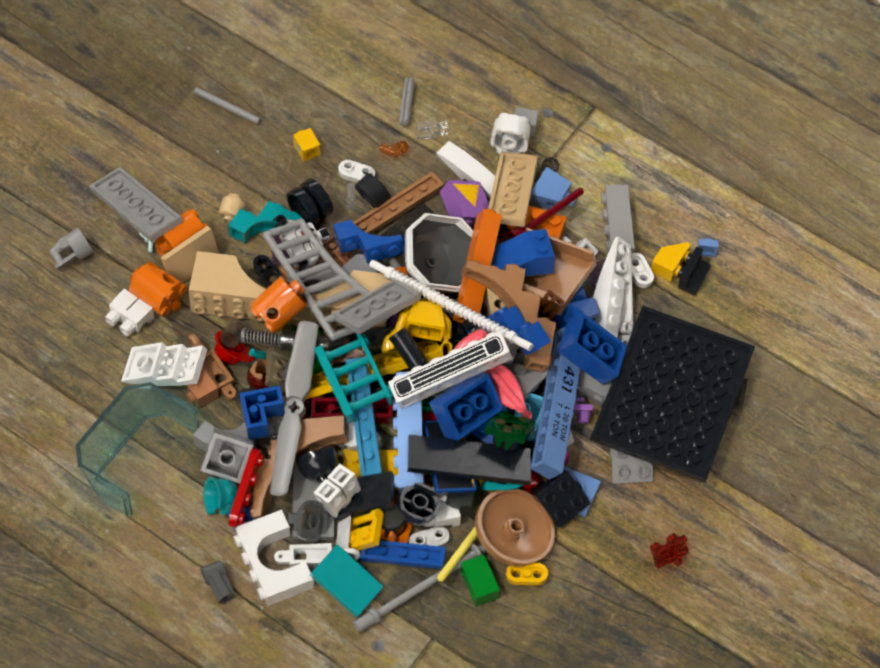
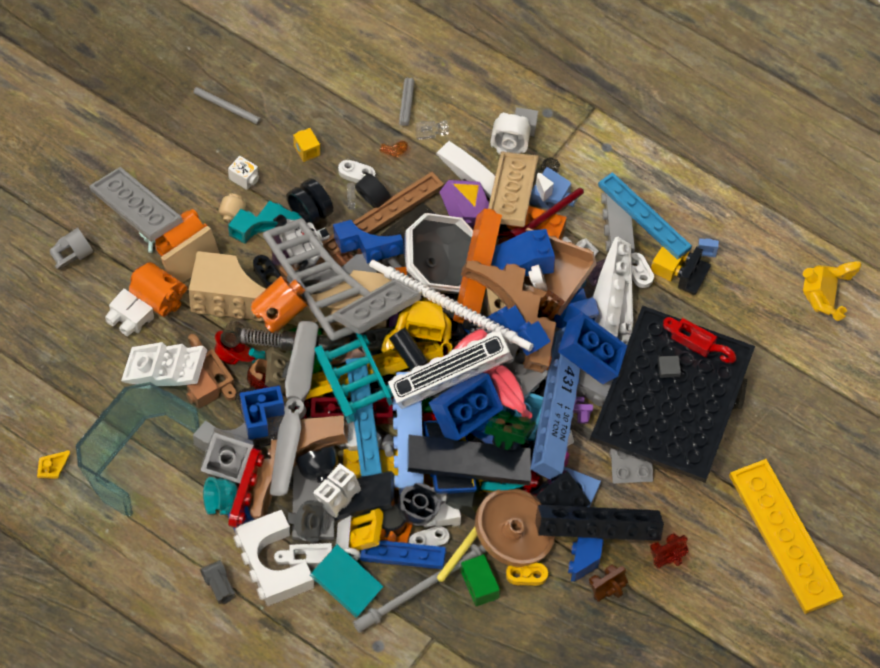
(52, 465): none -> yellow piece
(243, 173): none -> white brick
(387, 445): none -> light grey bar
(537, 278): none -> white plate
(544, 186): none -> white slope
(587, 557): none -> blue slope
(599, 522): none -> black brick
(610, 584): none -> reddish brown hips
(645, 216): none -> dark azure tile
(669, 366): none -> dark grey tile
(699, 340): none -> red piece
(786, 536): none -> yellow plate
(821, 286): none -> yellow torso

